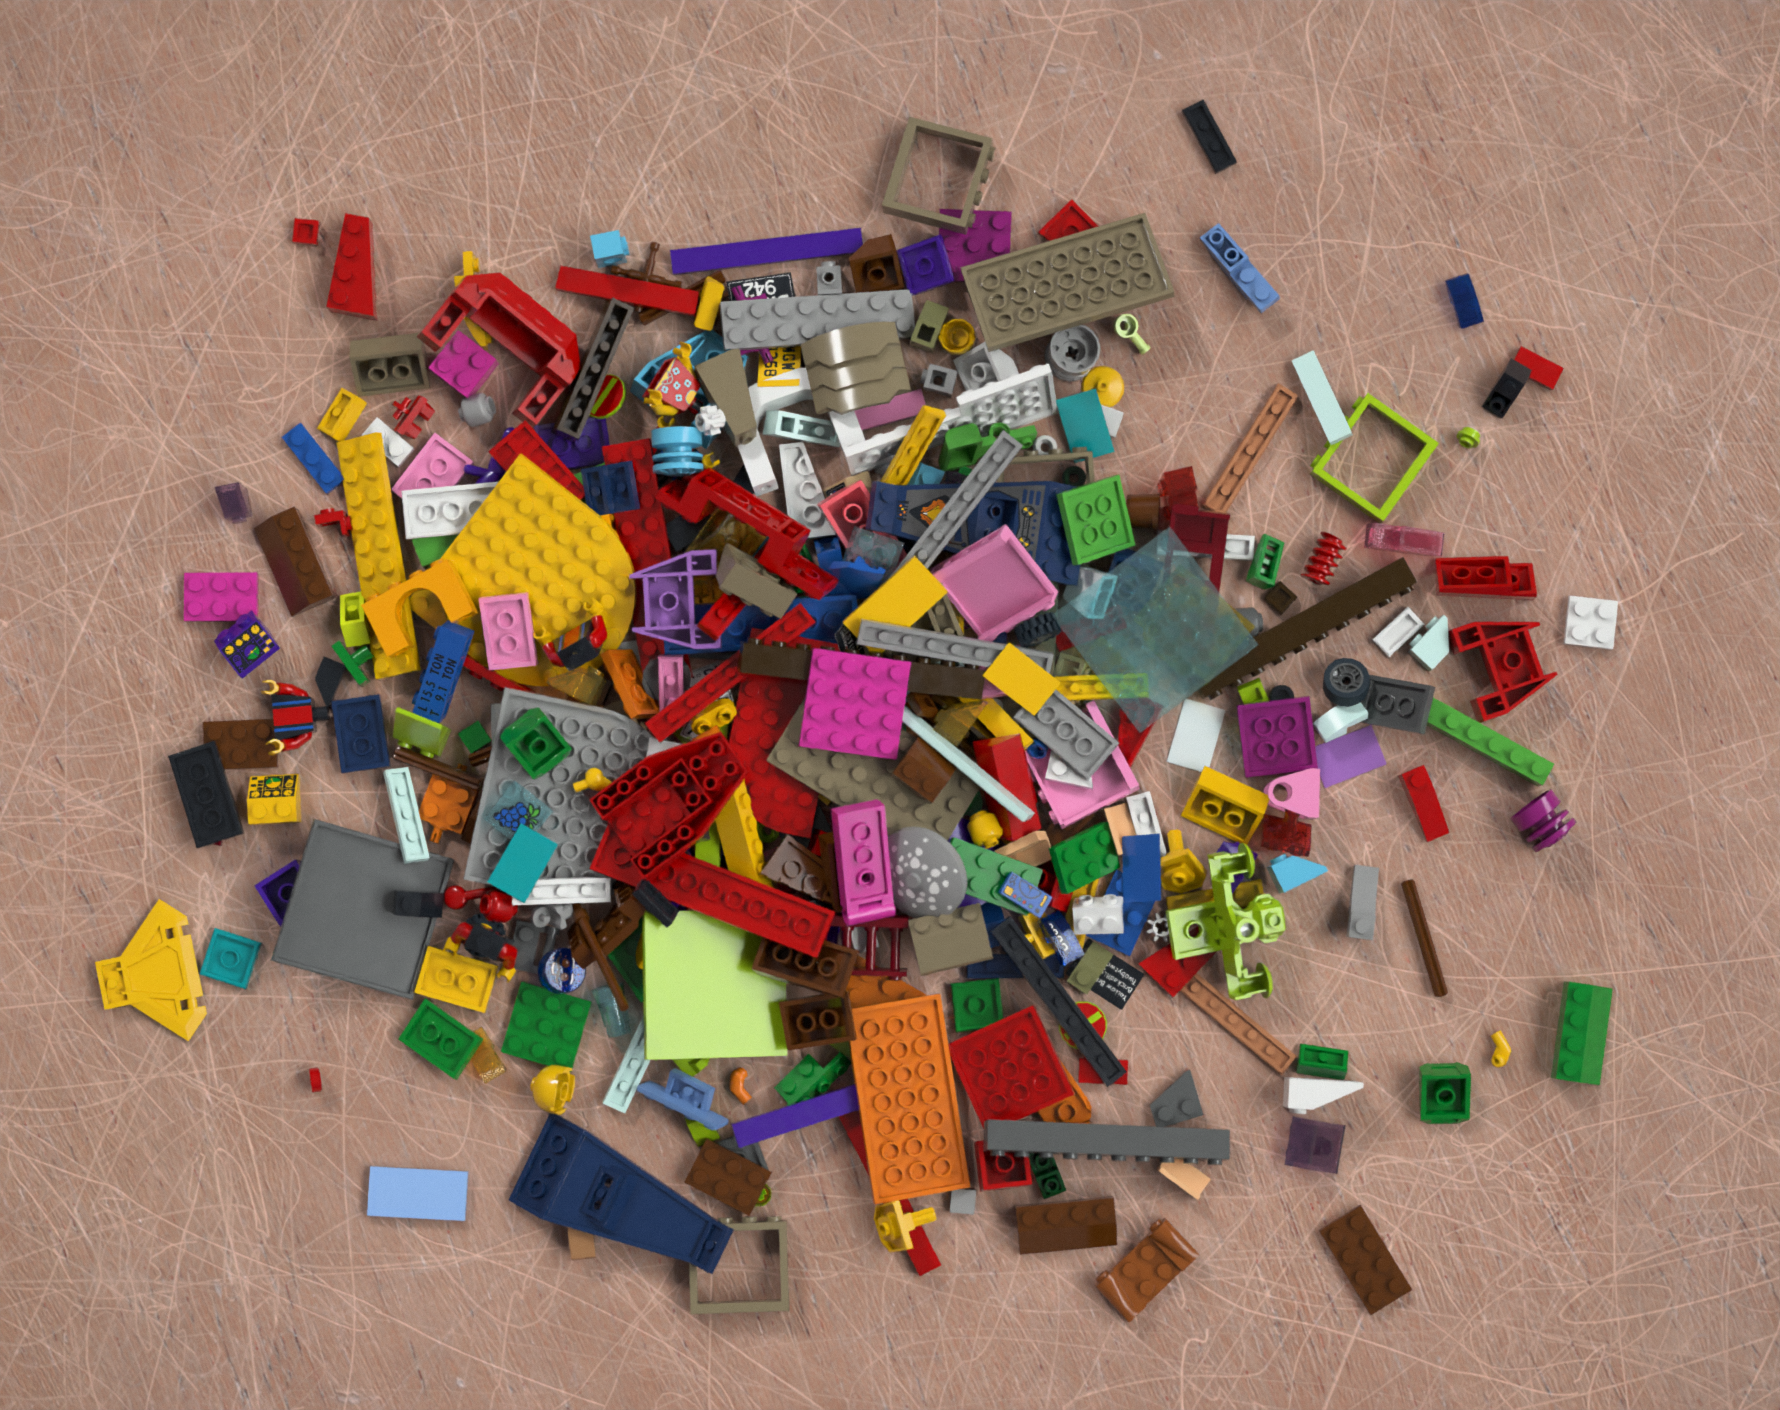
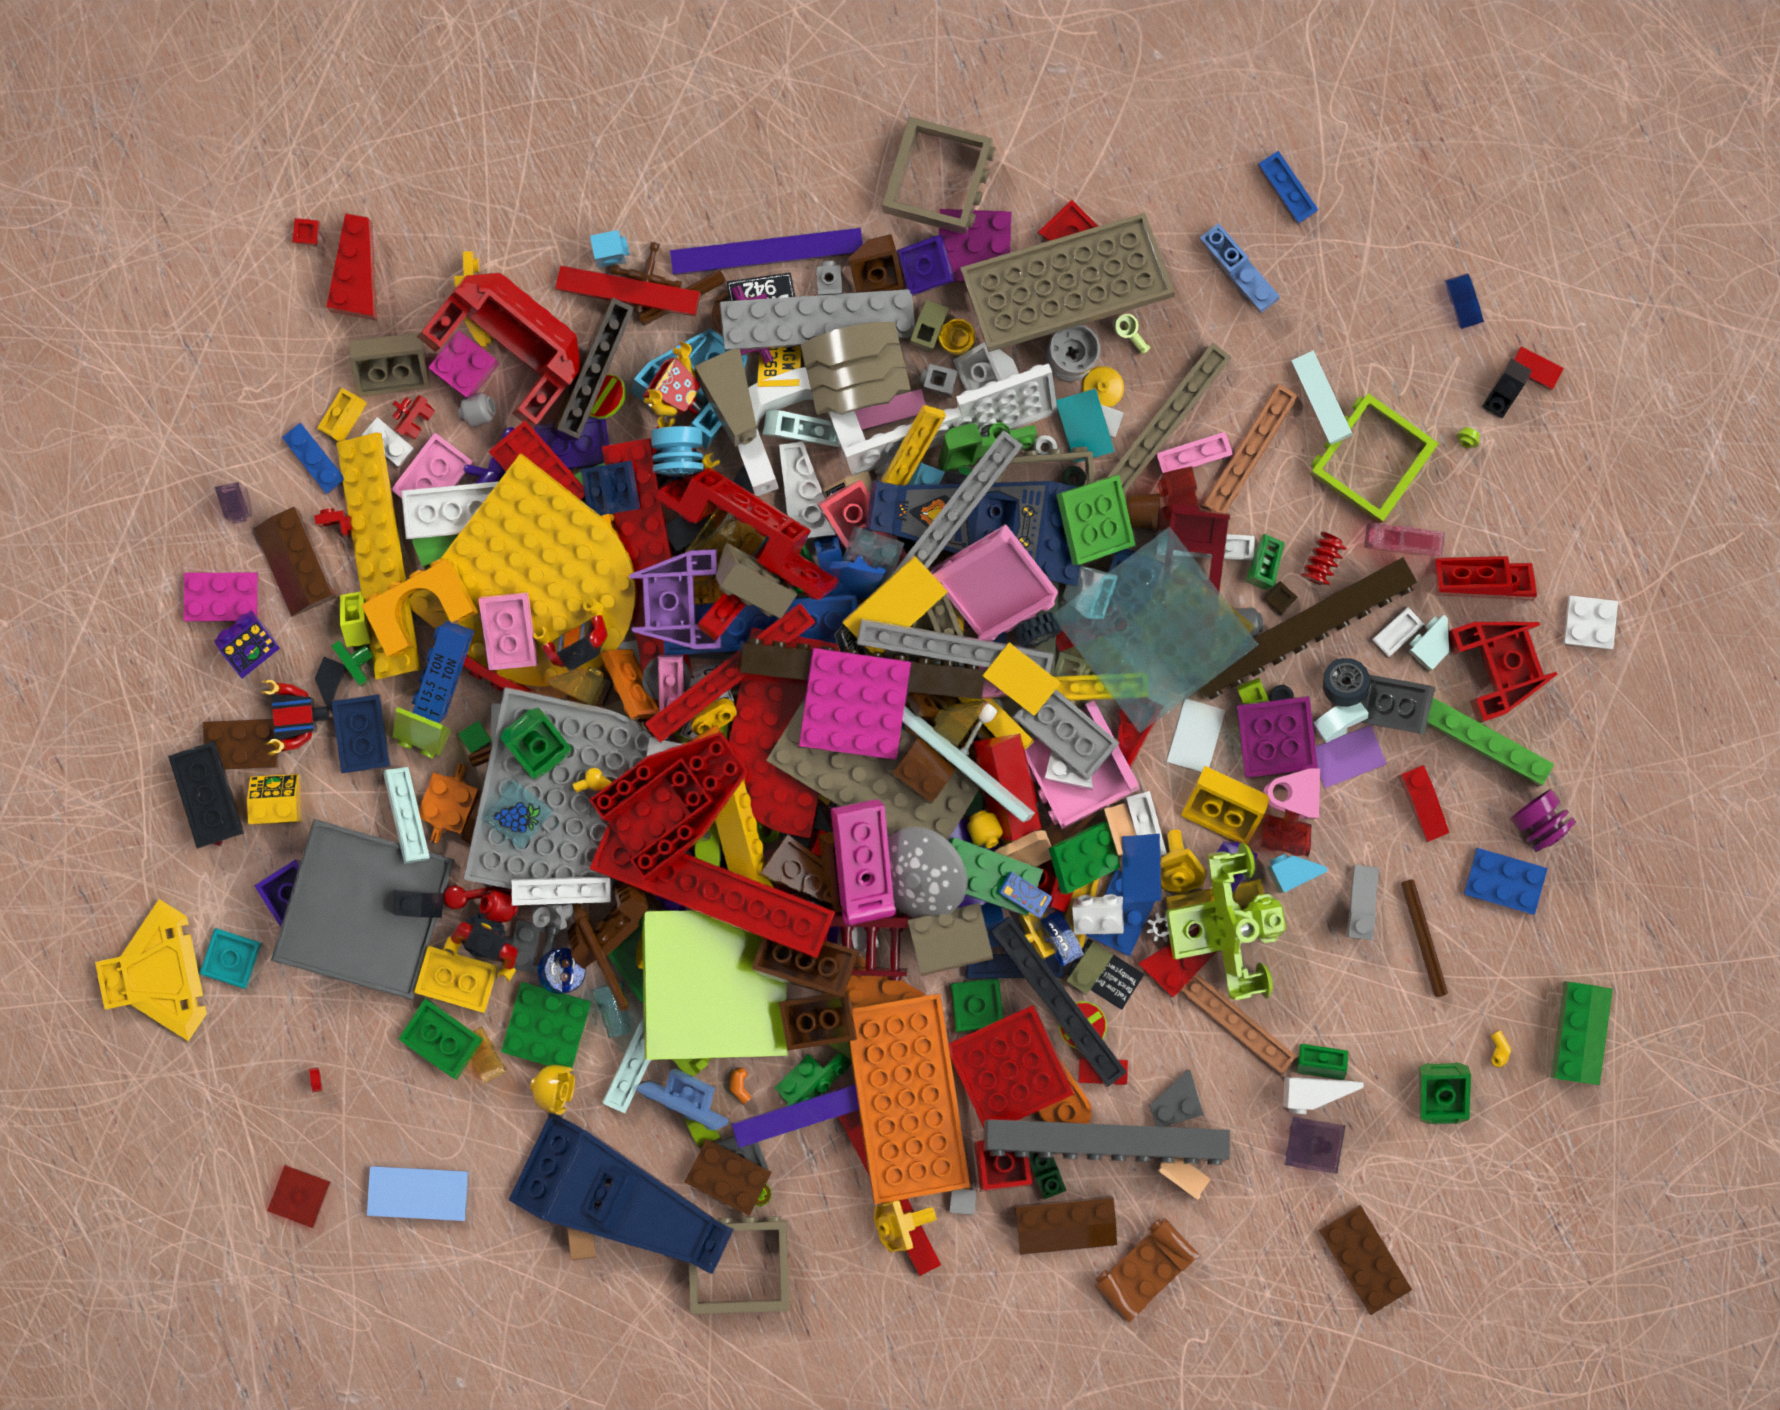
(299, 1196): none -> clear red plate
(438, 768): reddish brown axle -> none
(522, 863): teal sticker -> none
(655, 902): black plate -> none
(708, 304): yellow slope -> none
(710, 420): white gear -> none
(985, 716): none -> hinge
(1034, 750): blue hinge -> none
(1170, 415): none -> dark tan plate
(1195, 453): none -> bright pink plate
(1209, 136): black tile -> none
(1288, 187): none -> blue plate
(1505, 881): none -> blue plate

